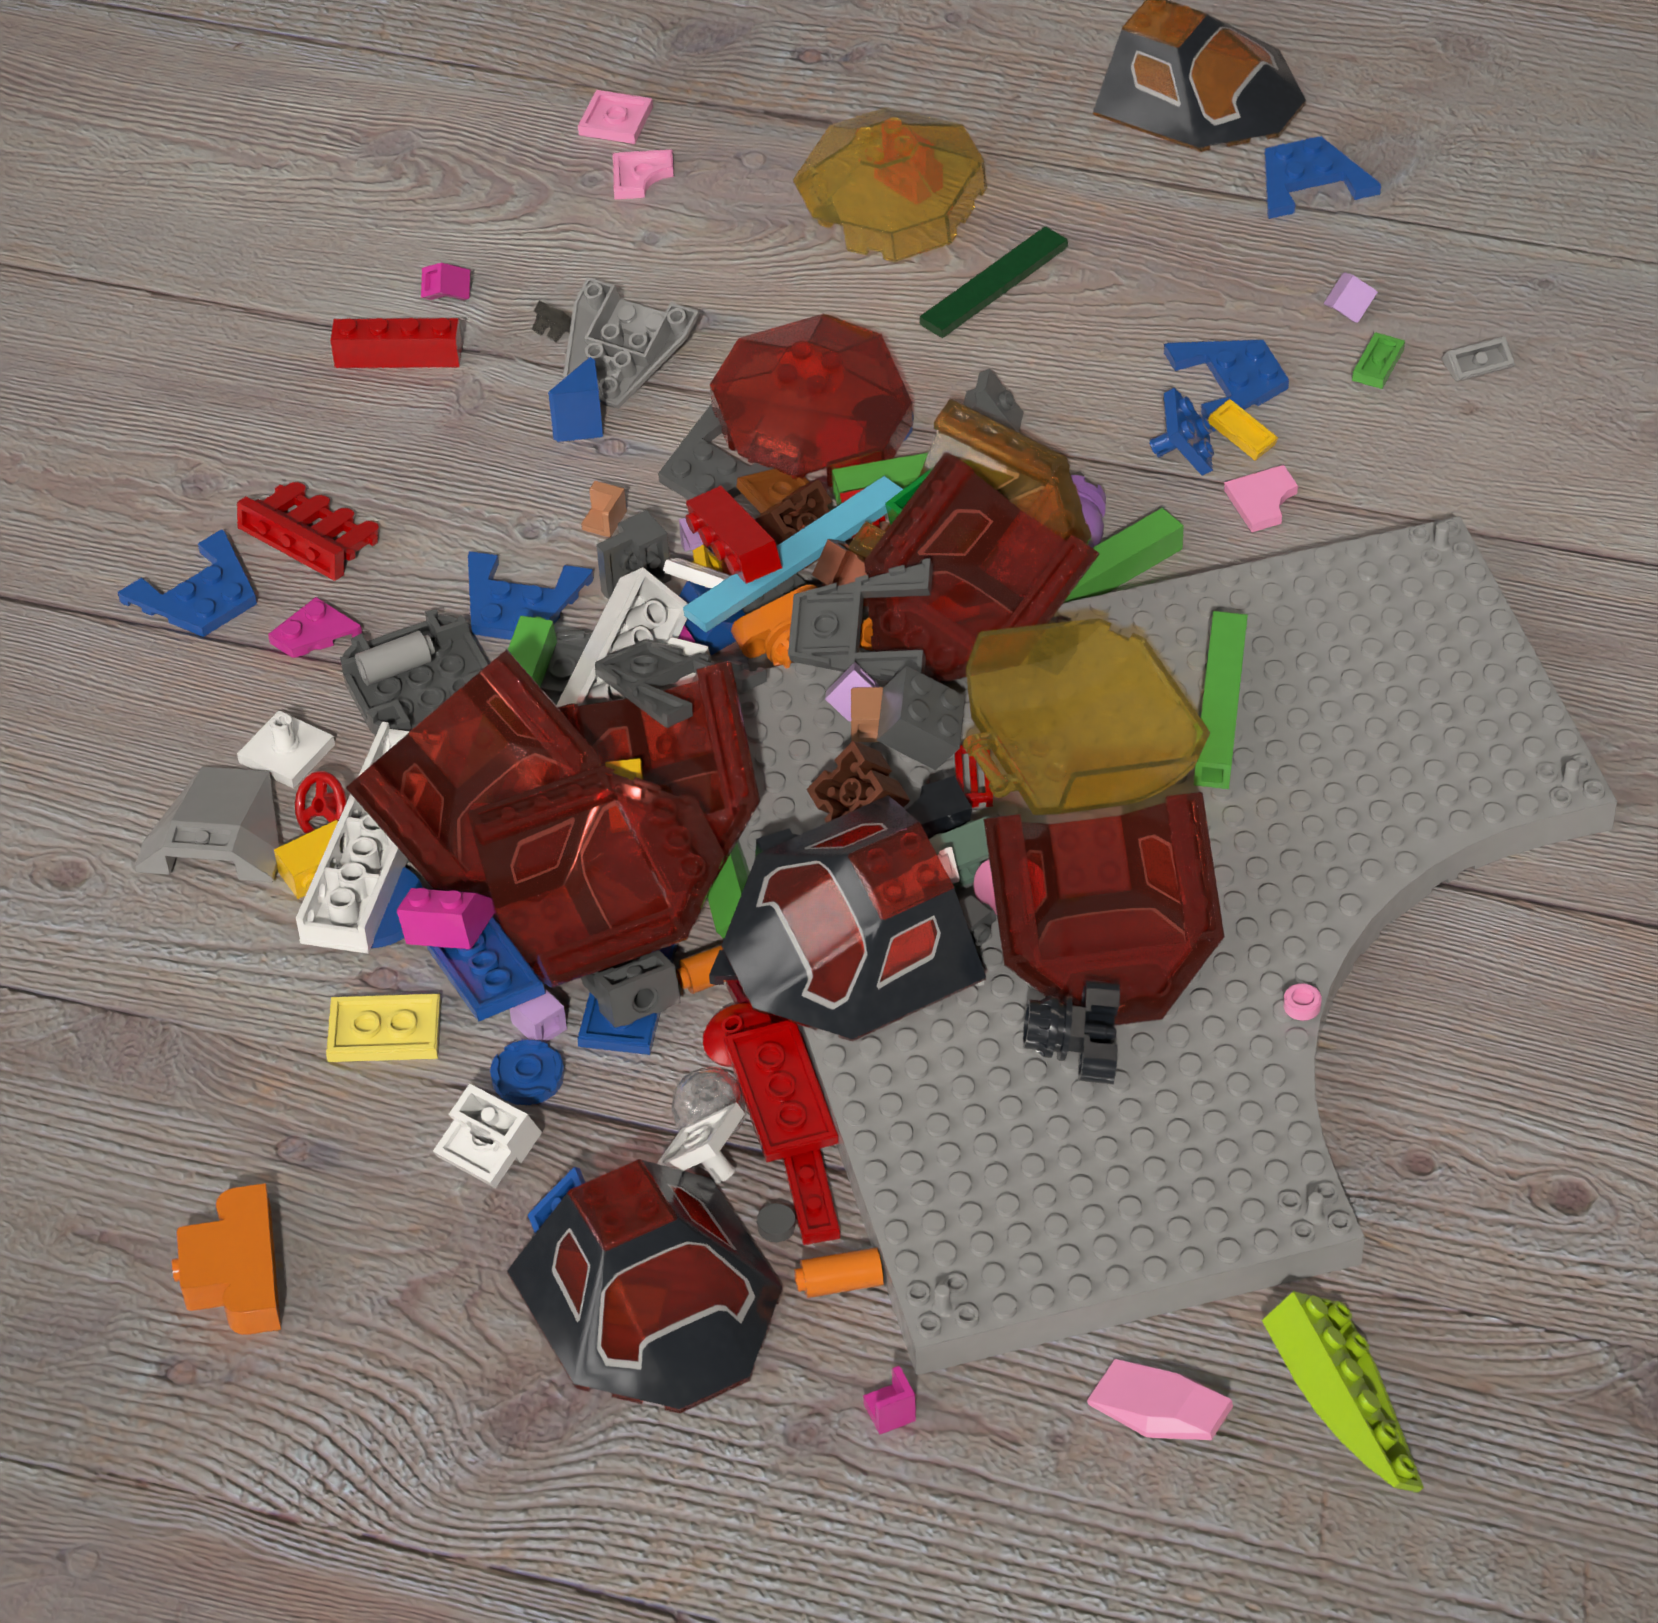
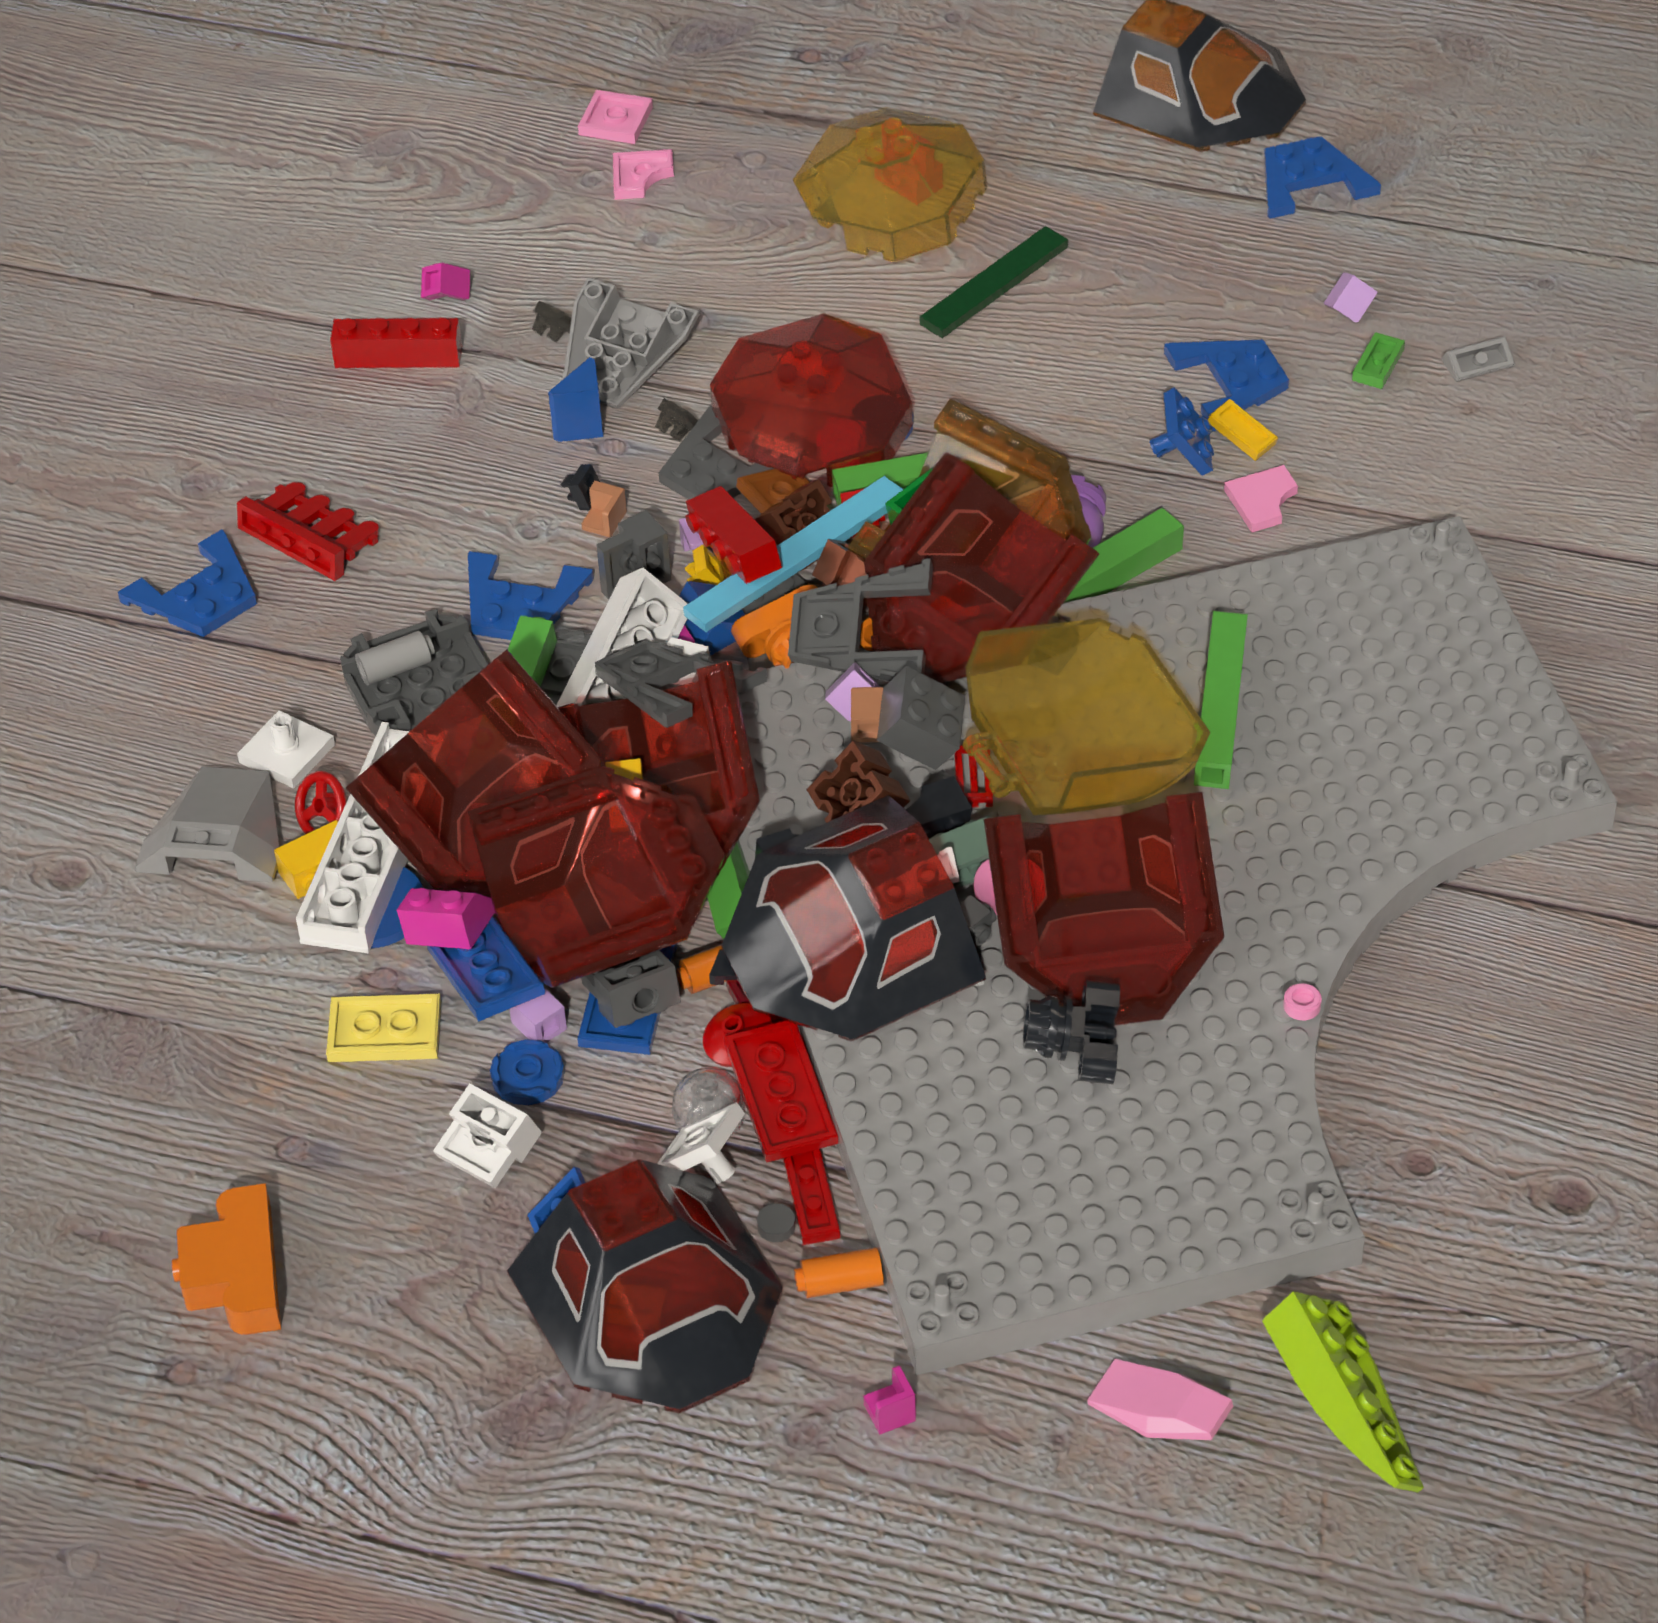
(312, 629): dark pink wing -> none
(579, 485): none -> black tile
(674, 415): none -> clear smoke tile
(694, 572): white tile -> none
(994, 401): dark grey brick -> none

